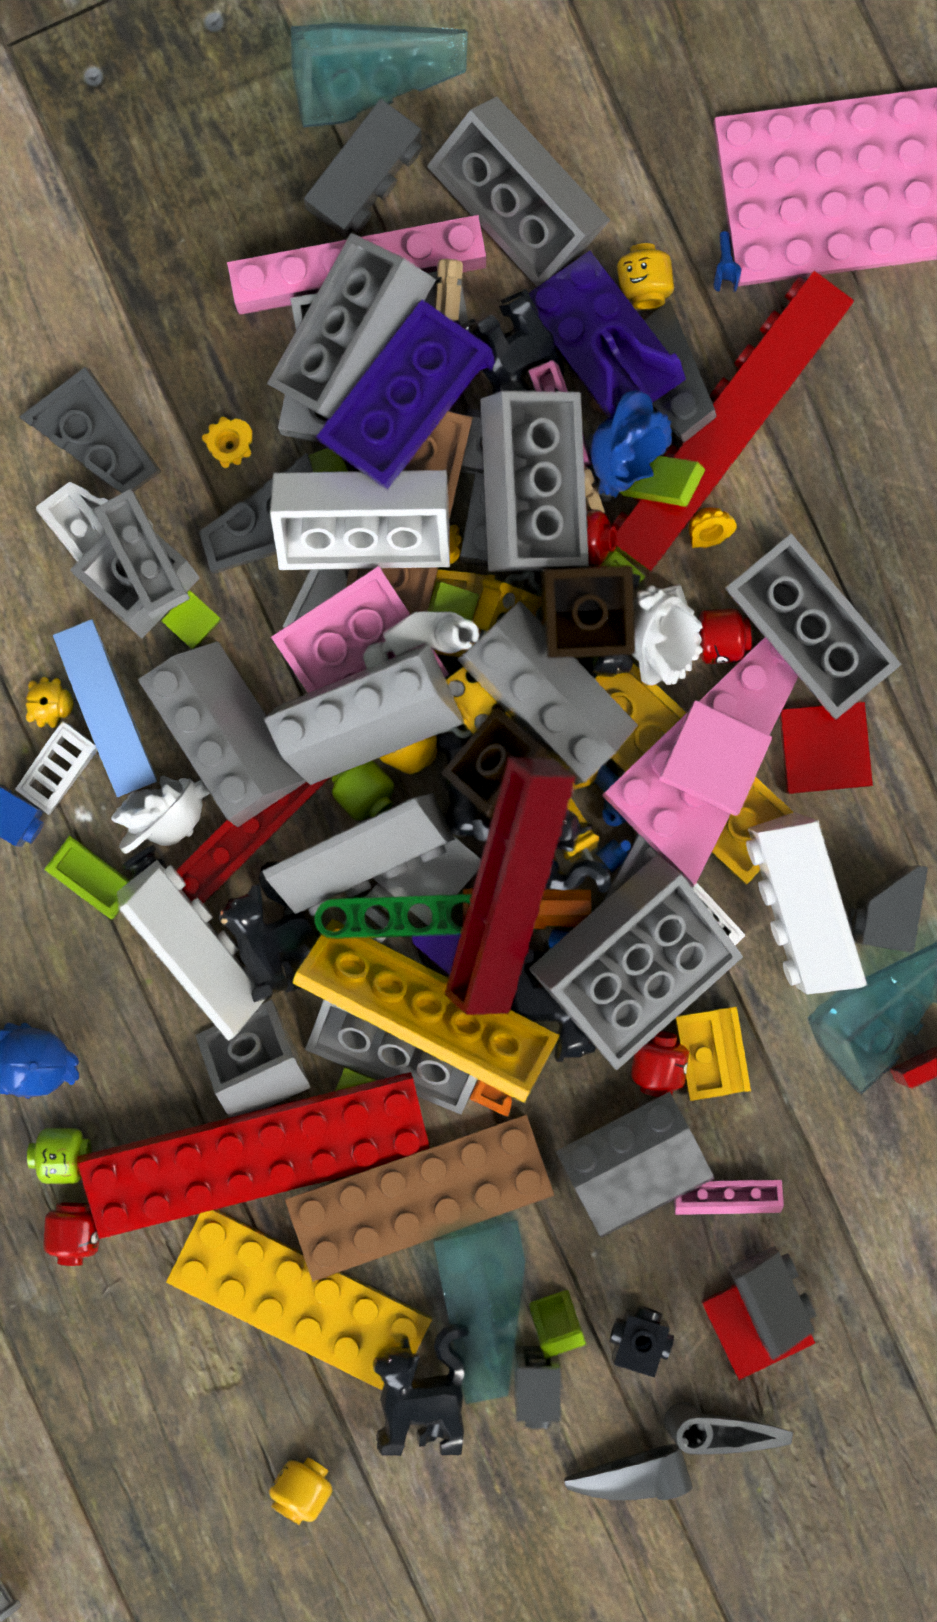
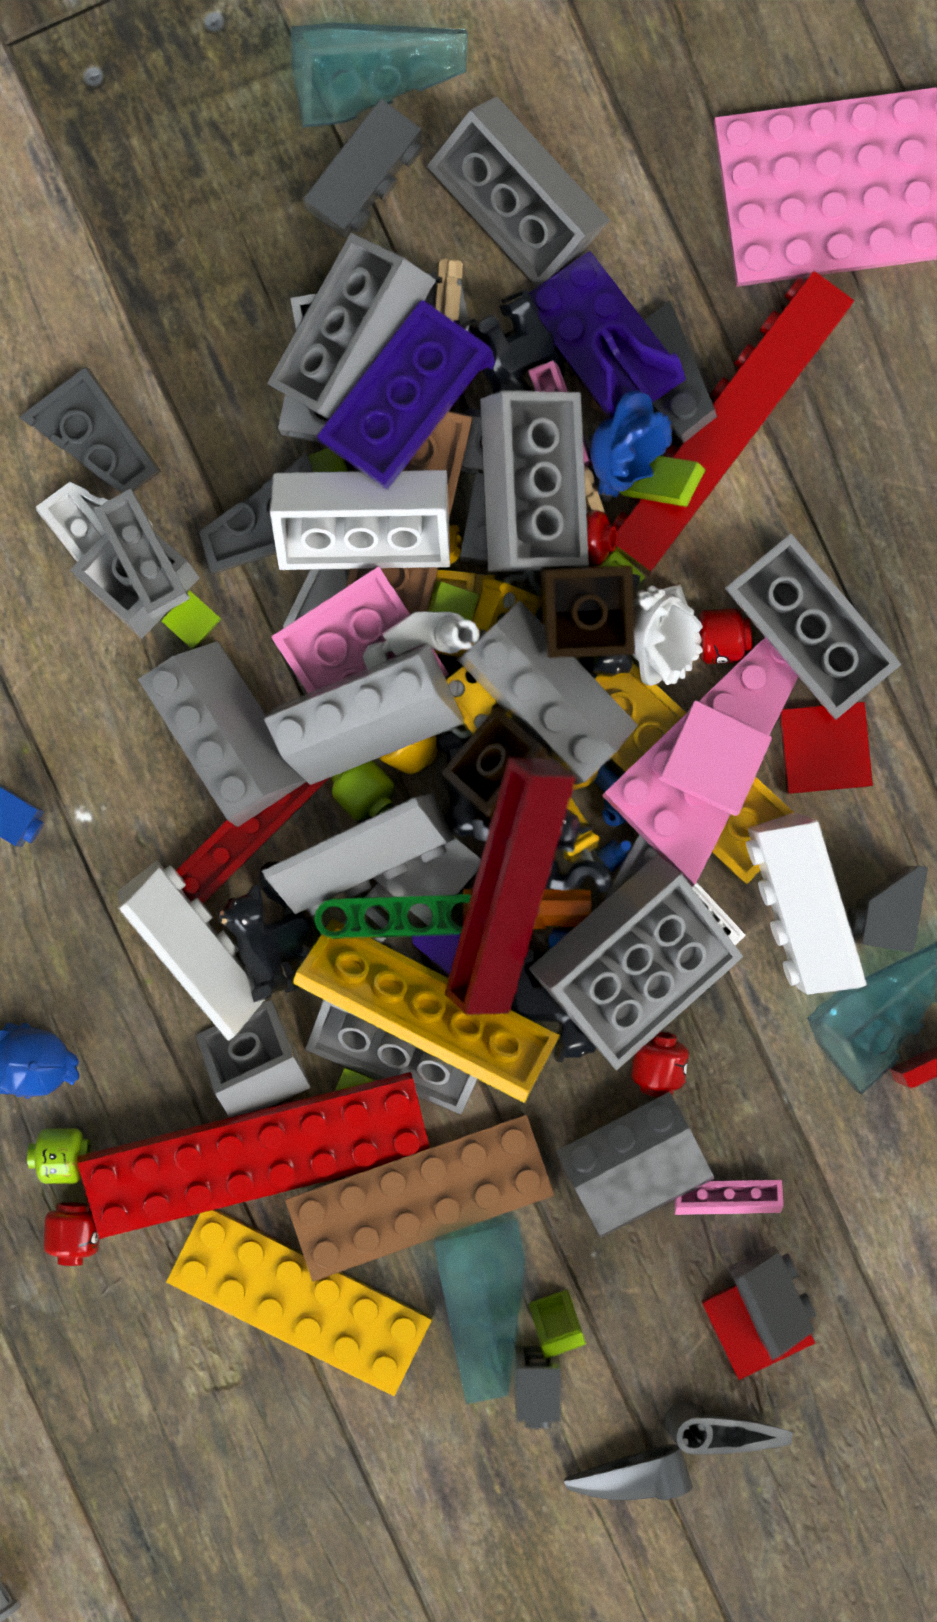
(53, 745): white slope -> none
(58, 706): yellow animal -> none
(88, 876): lime tile -> none
(104, 707): light blue slope -> none
(142, 861): black bush -> none
(162, 813): white hair -> none
(225, 433): yellow animal -> none
(276, 277): bright pink brick -> none
(301, 1490): yellow head -> none
(423, 1401): black animal -> none
(491, 1098): orange tile -> none
(646, 276): yellow head -> none
(646, 1355): black brick -> none
(710, 527): yellow animal -> none
(715, 1053): yellow plate -> none
(727, 268): blue hand -> none

